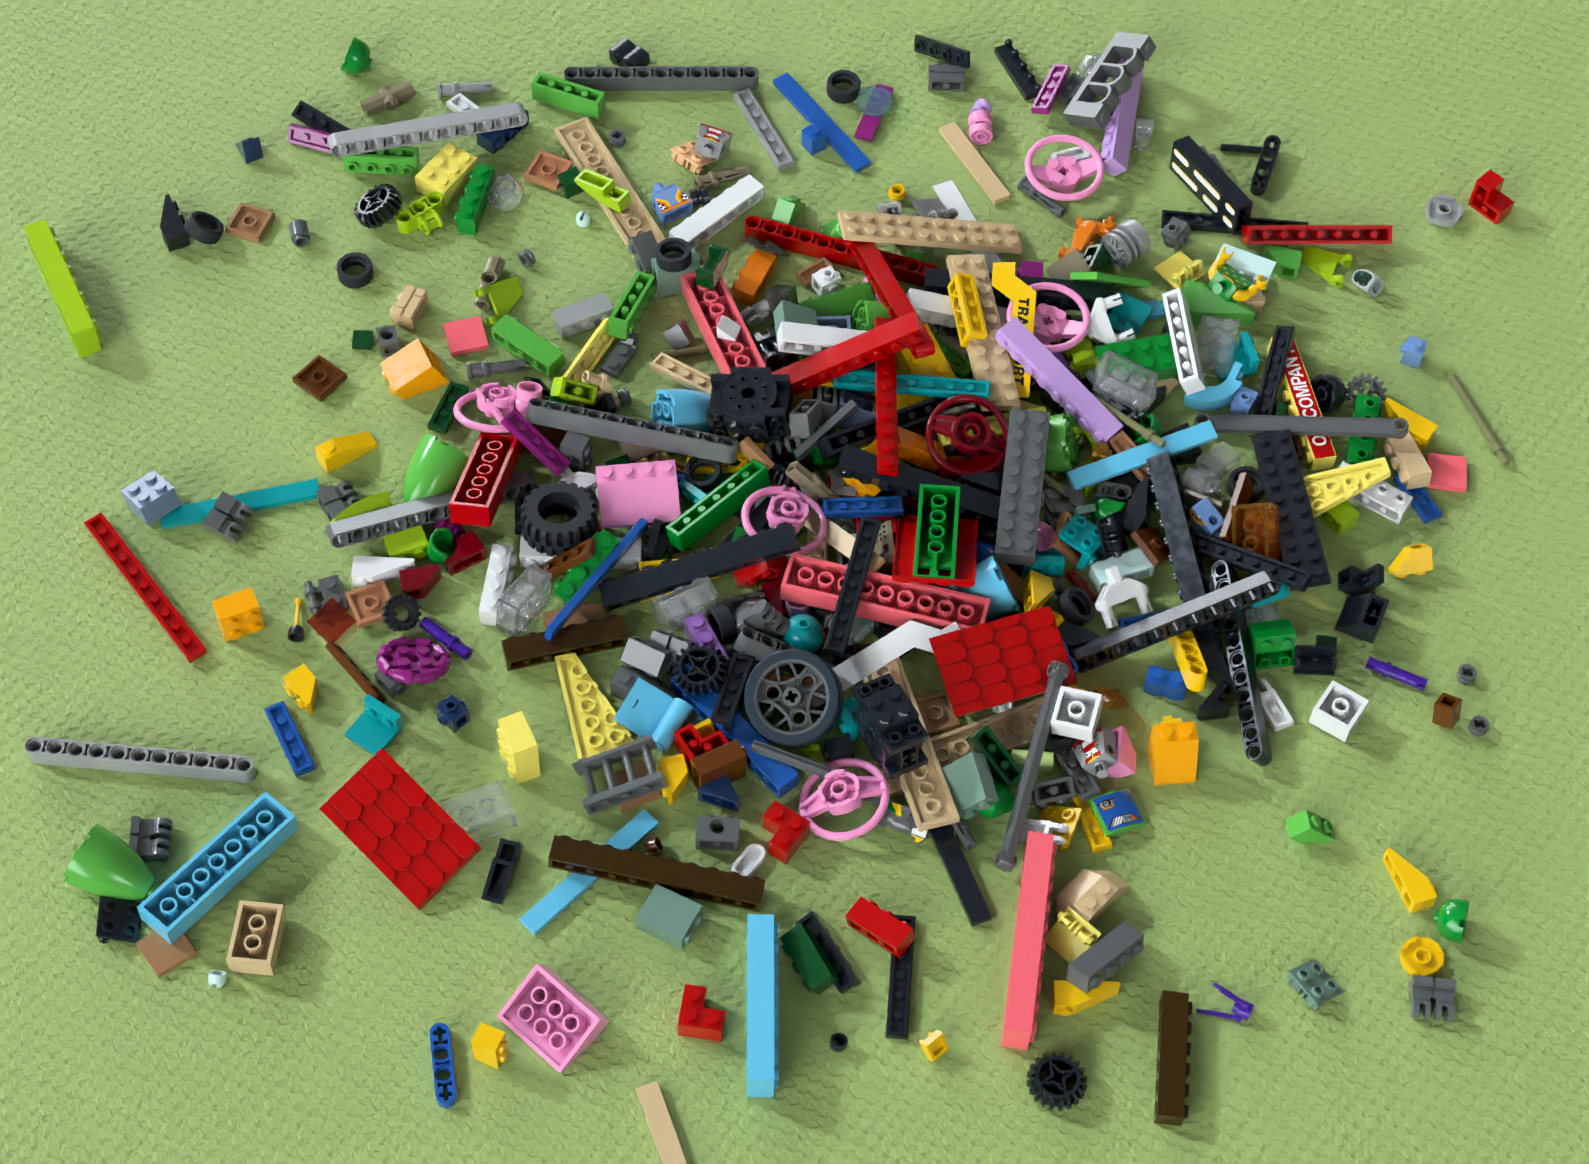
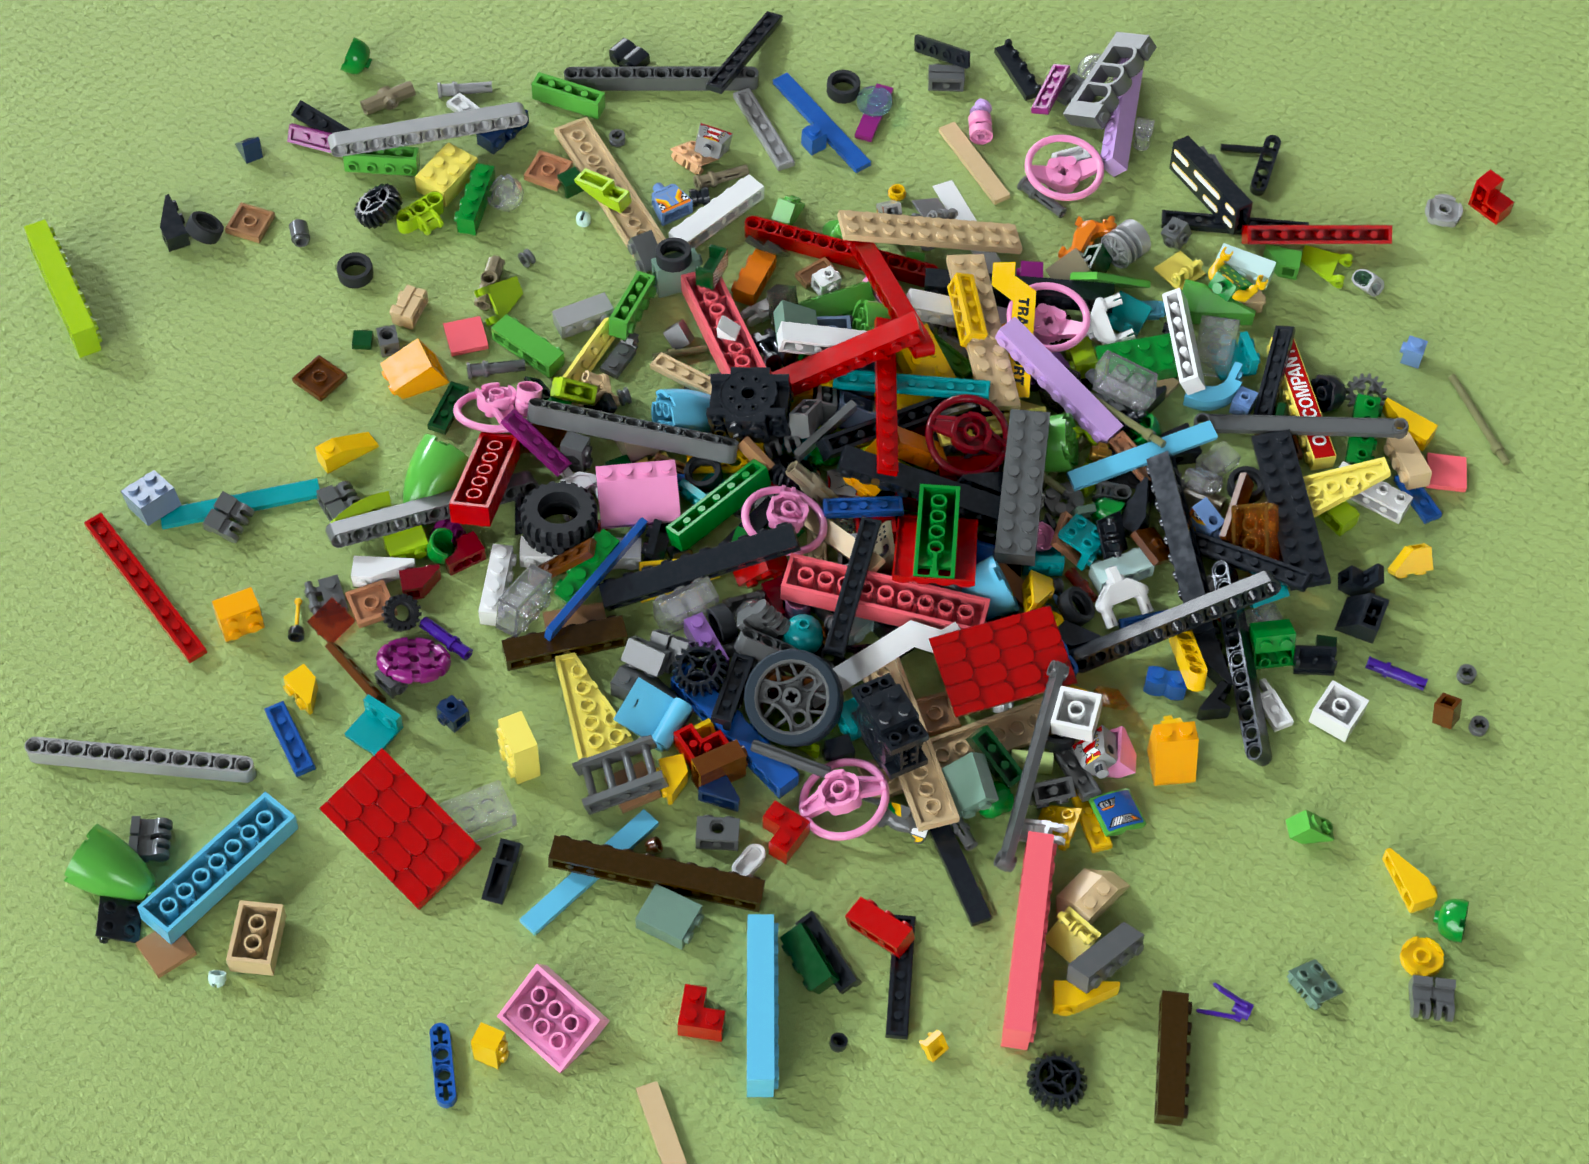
(744, 52): none -> black tile

